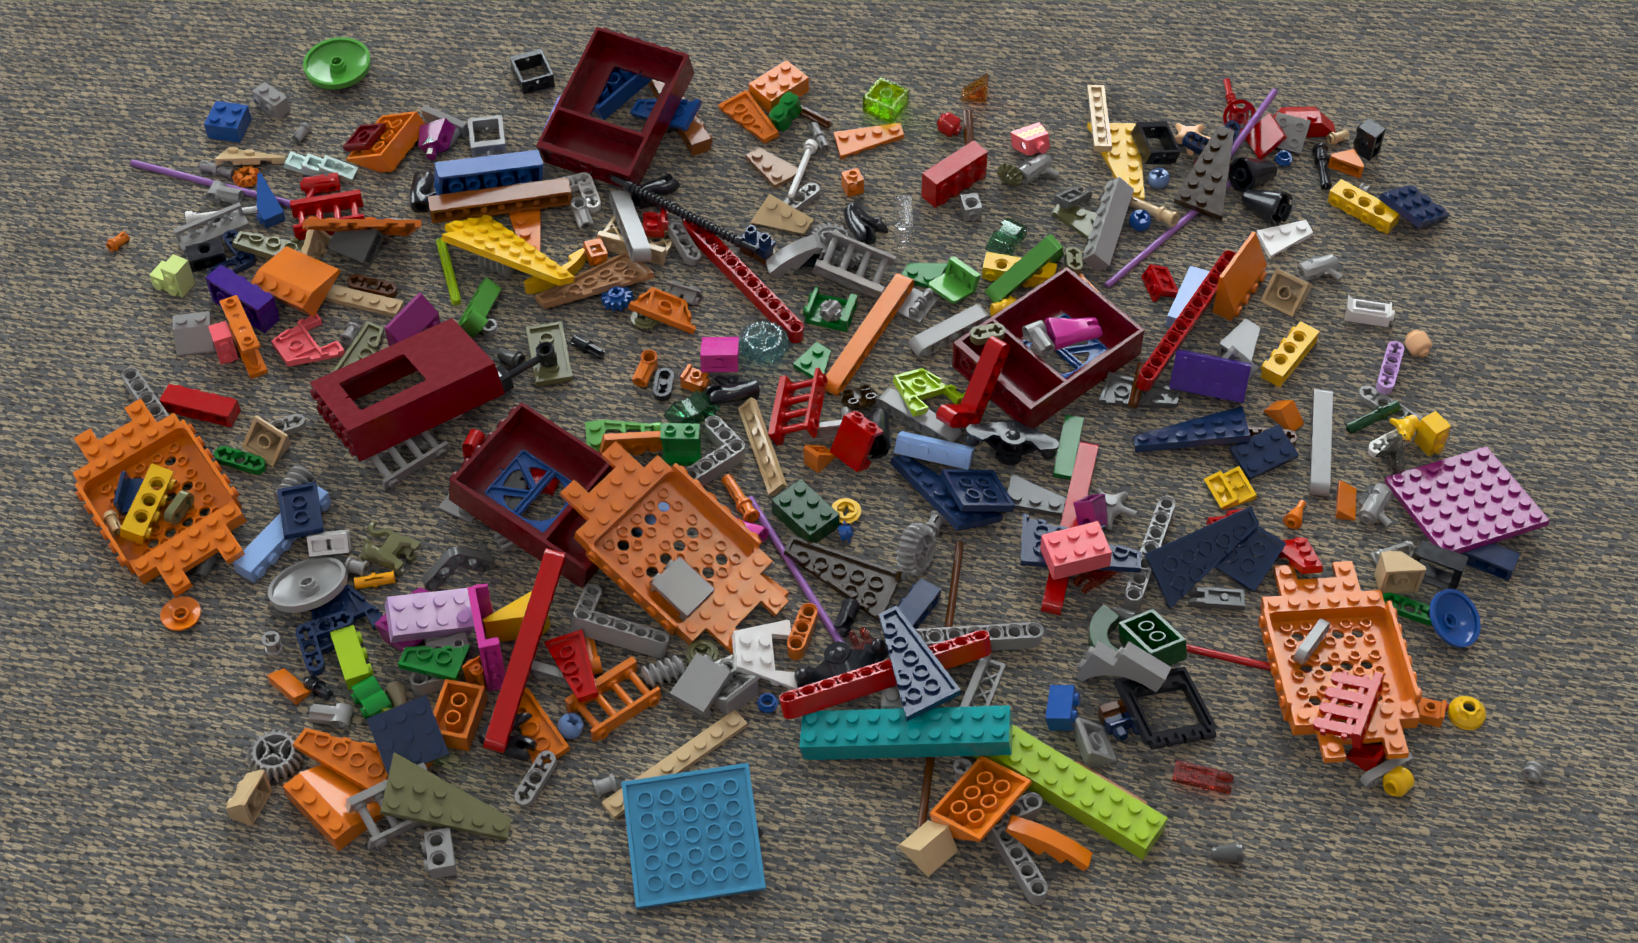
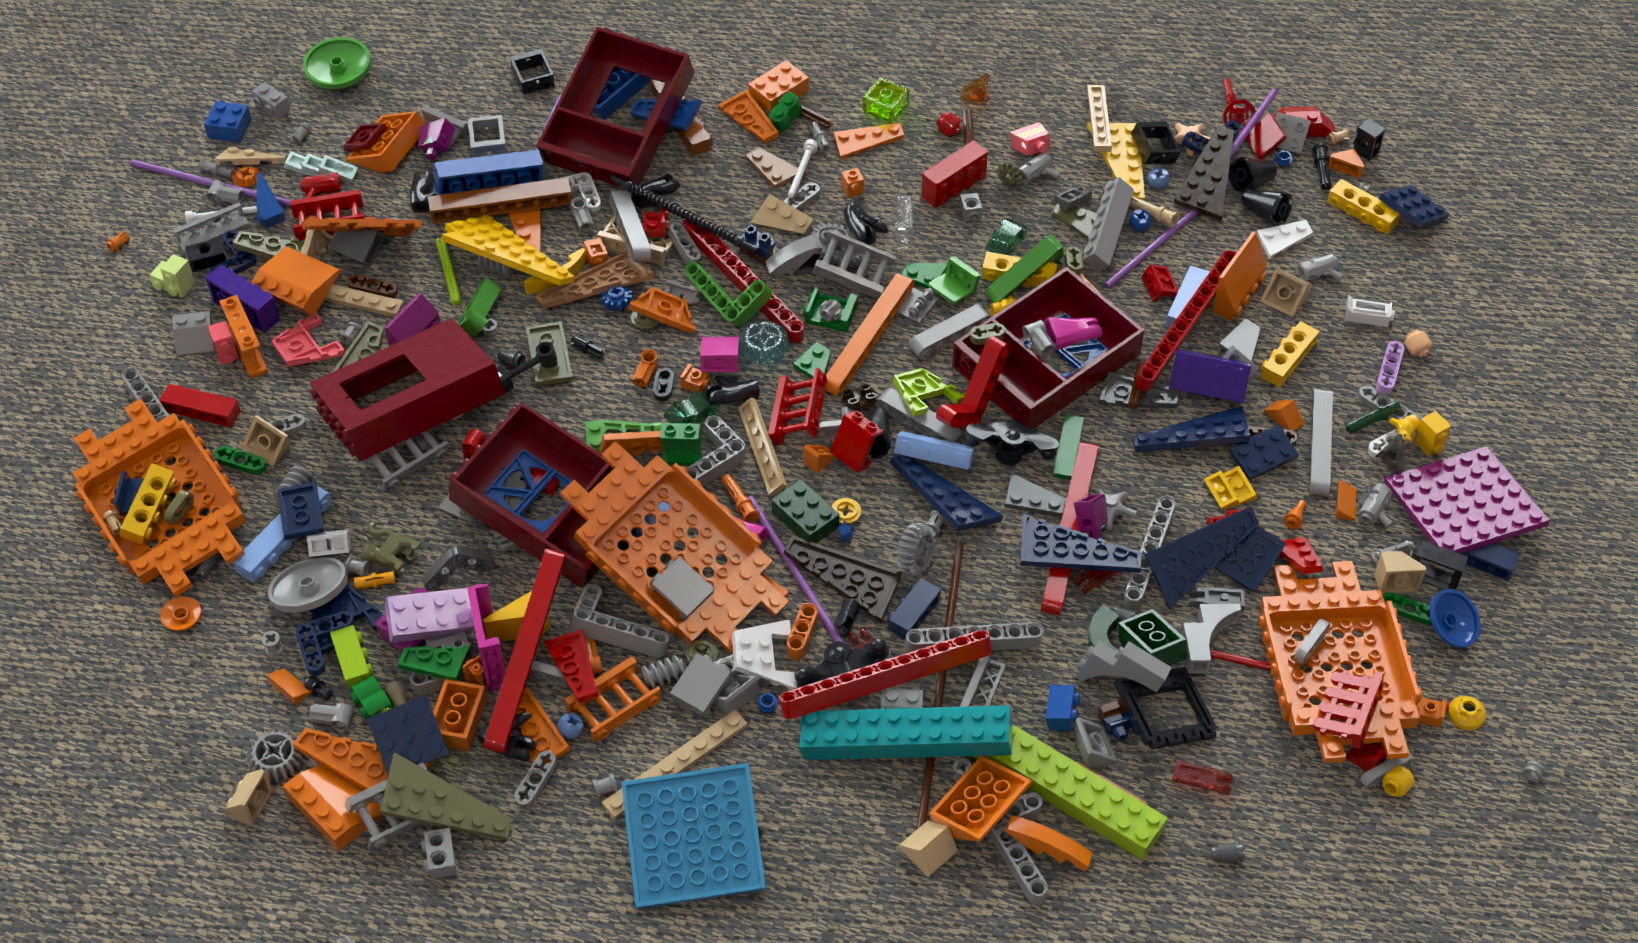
(739, 306): none -> bright green beam
(917, 671): wing -> none
(977, 490): dark blue plate -> none
(1075, 550): coral brick -> none
(1198, 636): none -> arch

